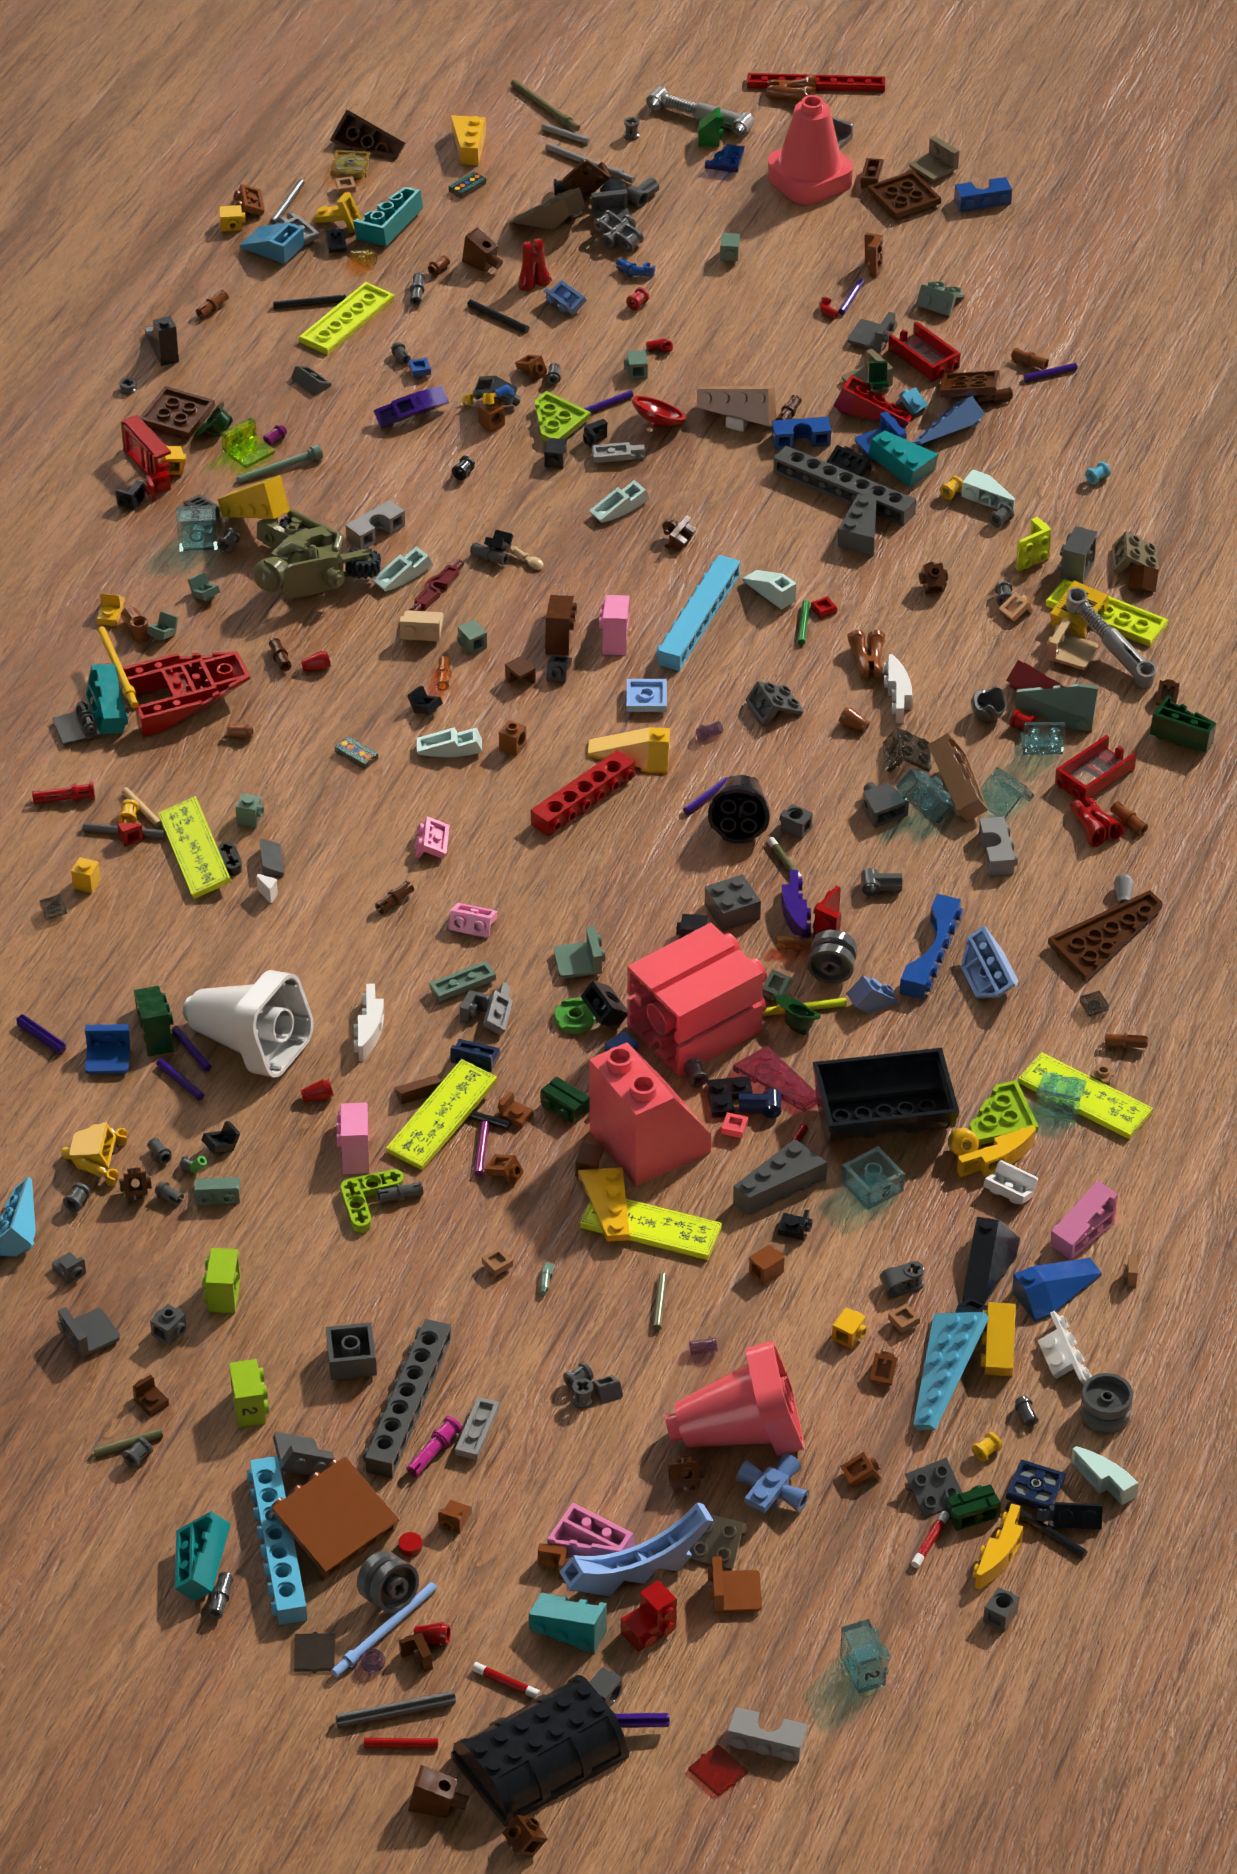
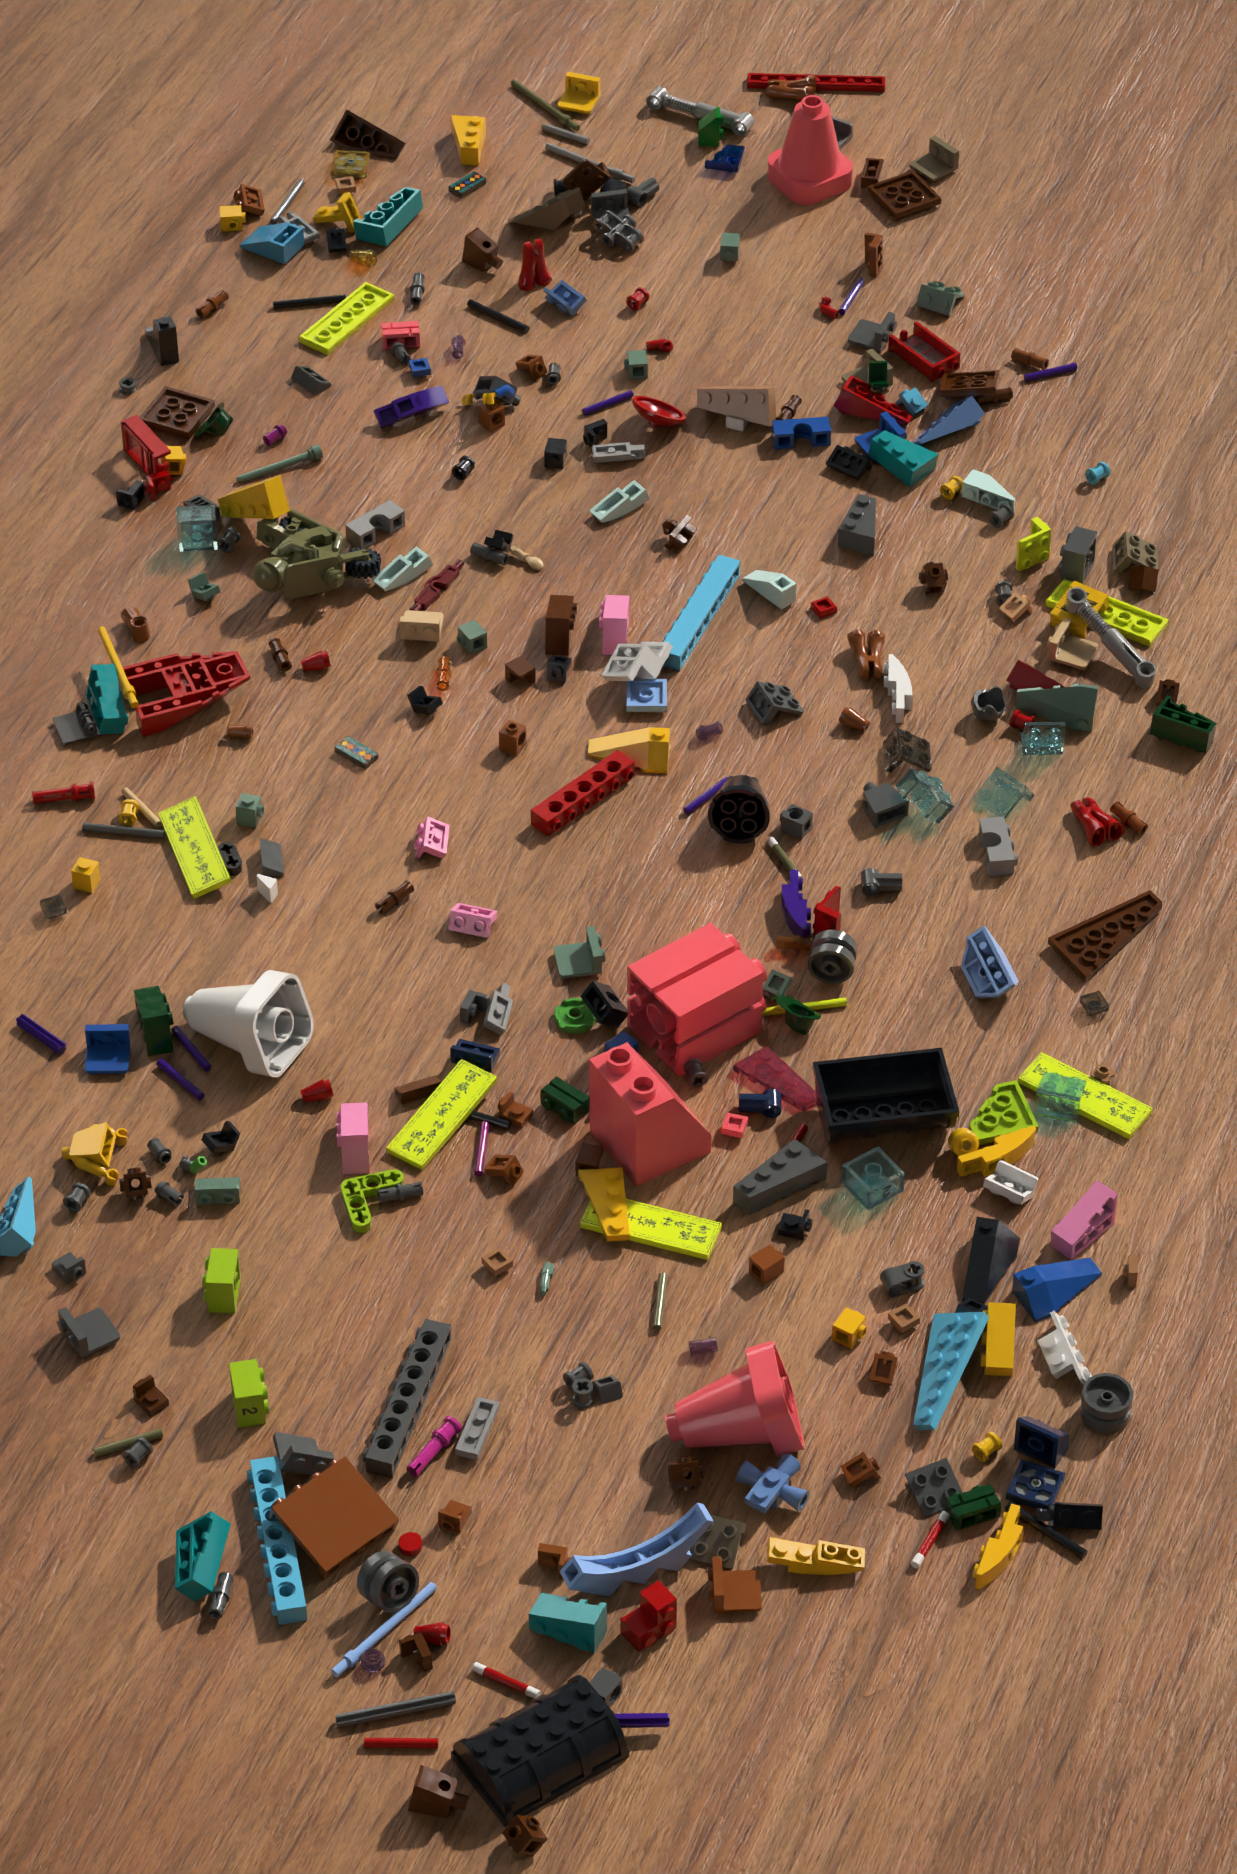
(110, 609): yellow slope -> none
(129, 832): red slope -> none
(165, 626): sand green bracket -> none
(168, 1324): dark grey brick -> none
(244, 445): clear neon green bracket -> none
(314, 1652): clear smoke piece -> none
(351, 1351): dark grey brick -> none
(369, 1023): white slope -> none
(402, 332): none -> coral brick
(435, 267): dark orange pin -> none
(450, 743): light aqua slope -> none
(457, 343): none -> pin
(462, 981): sand green plate -> none
(558, 417): lime plate -> none
(580, 93): none -> yellow bracket
(589, 1534): bright pink wedge -> none
(631, 128): dark grey bush -> none
(632, 269): blue piece -> none
(637, 661): none -> white bracket
(690, 923): black brick -> none
(718, 1770): clear red piece -> none
(723, 1091): black plate -> none
(732, 902): dark grey brick -> none
(783, 1743): light grey arch -> none
(803, 622): green bar -> none
(822, 1559): none -> yellow slope
(843, 484): dark grey brick -> none
(864, 1655): clear light blue brick -> none
(871, 995): medium blue slope -> none
(919, 974): blue arch -> none
(958, 777): medium nougat wedge -> none
(969, 197): blue arch -> none
(1001, 1609): dark grey brick -> none
(1024, 1406): dark grey pin -> none
(1040, 1441): none -> dark blue slope
(1093, 769): red door -> none
(1105, 1475): light aqua slope -> none
(1123, 887): light grey cone -> none
(1125, 1041): dark orange axle -> none

